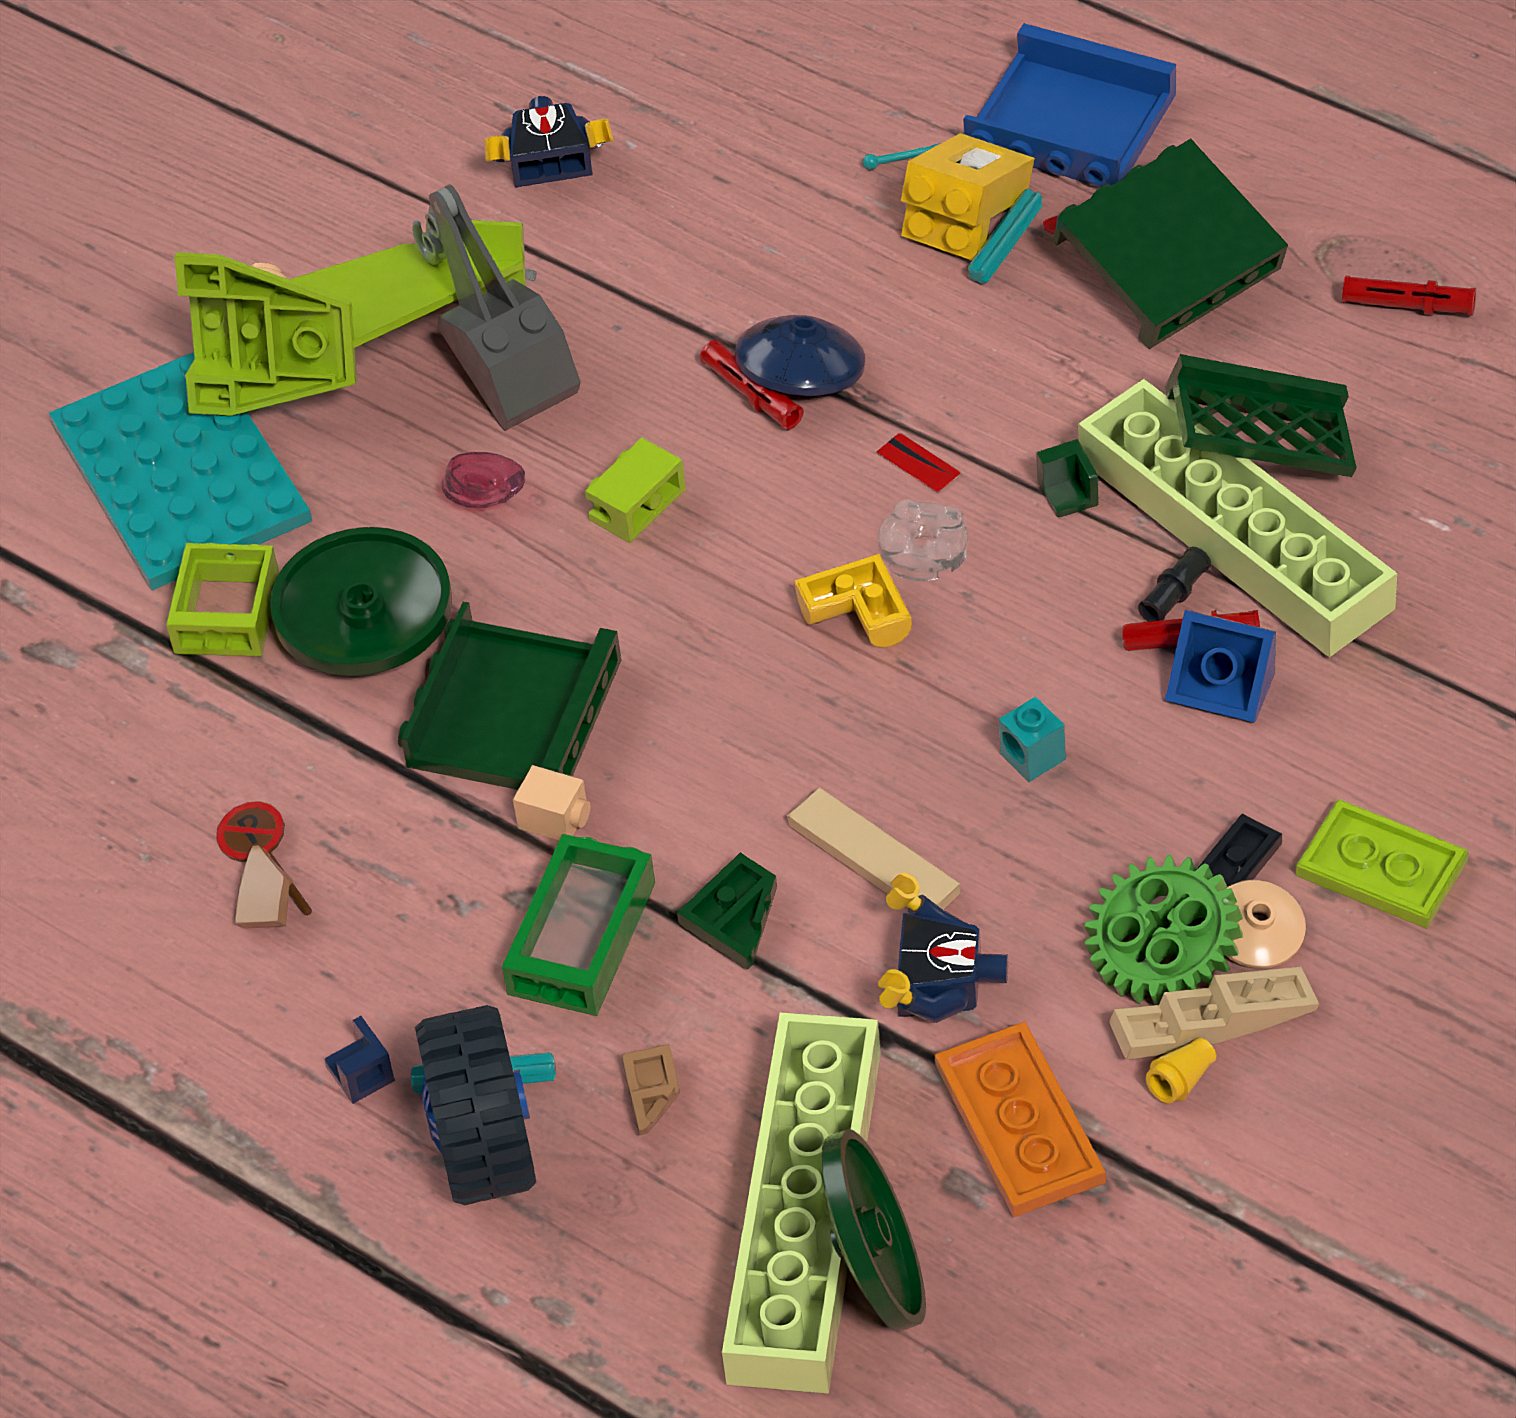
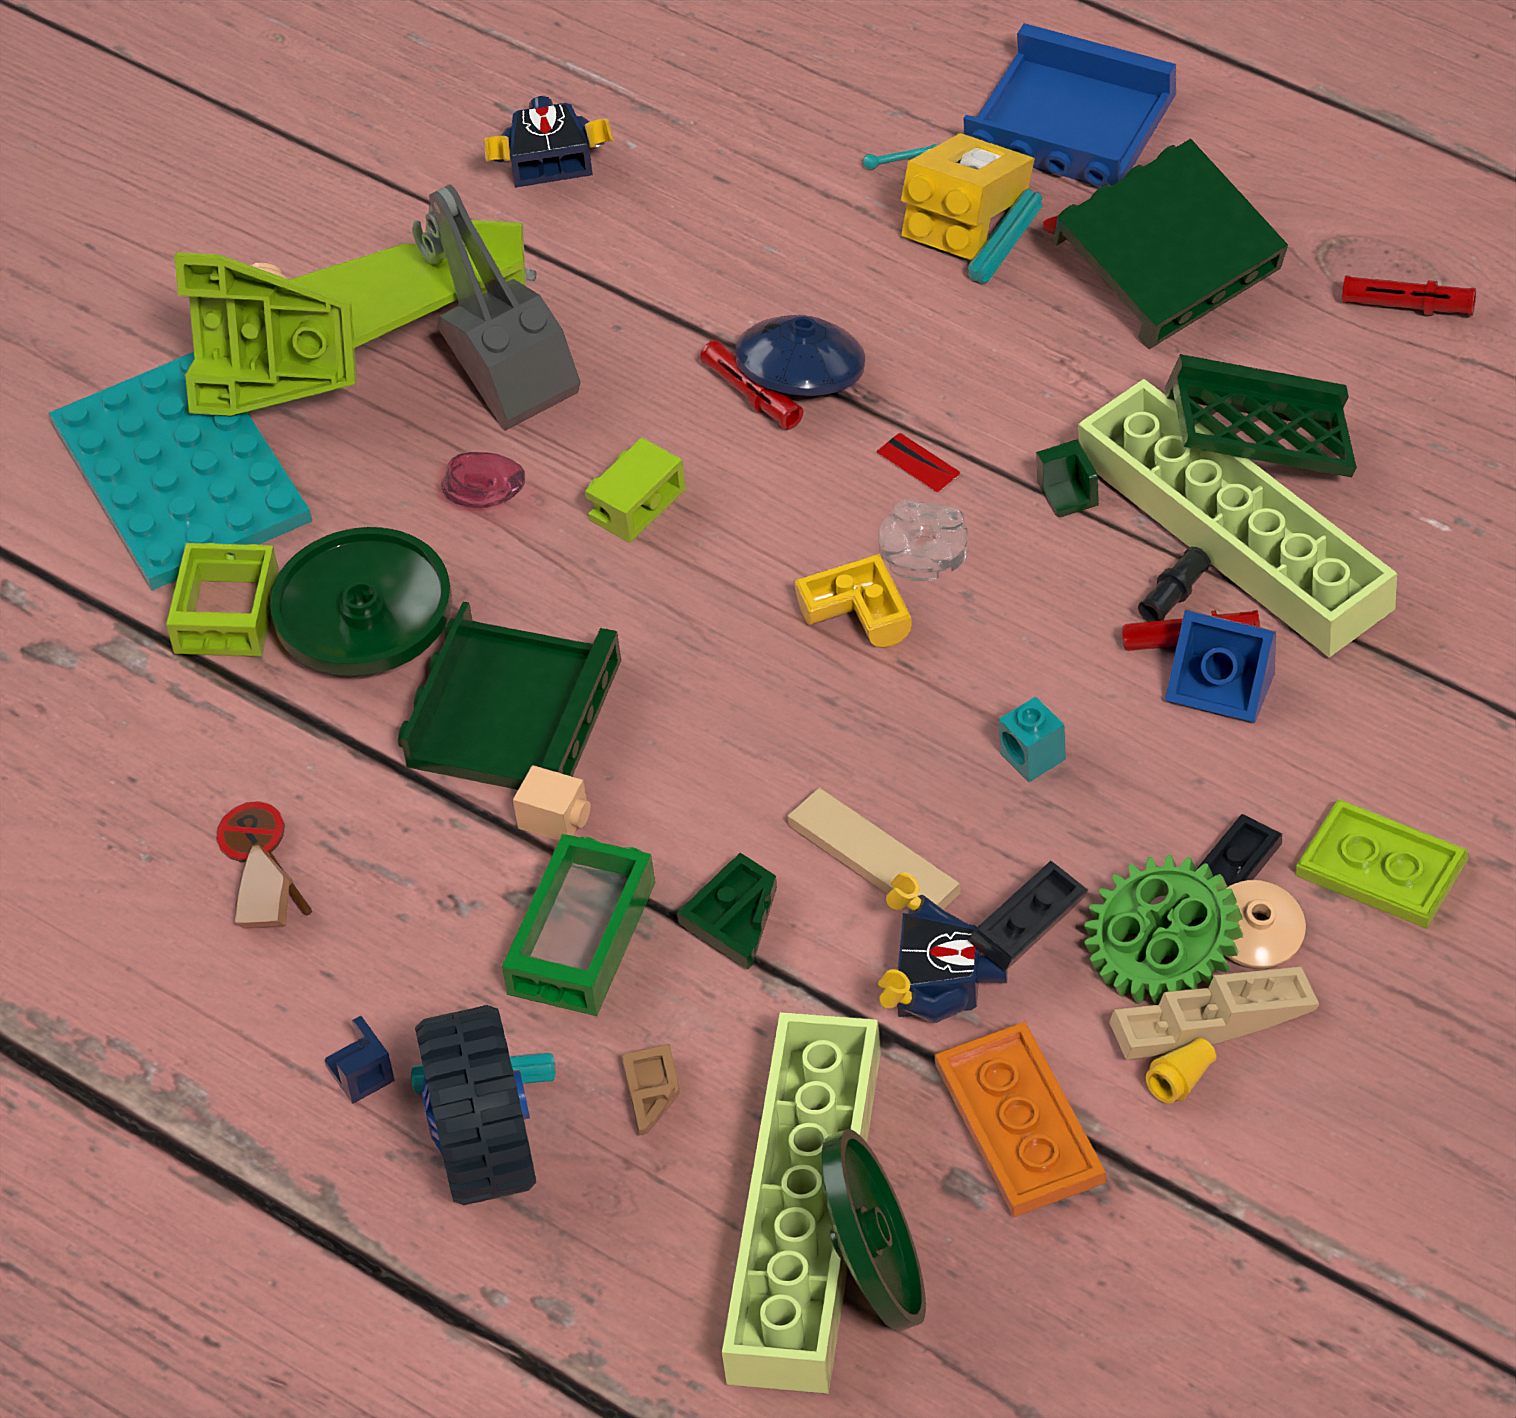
(1027, 915): none -> black tile

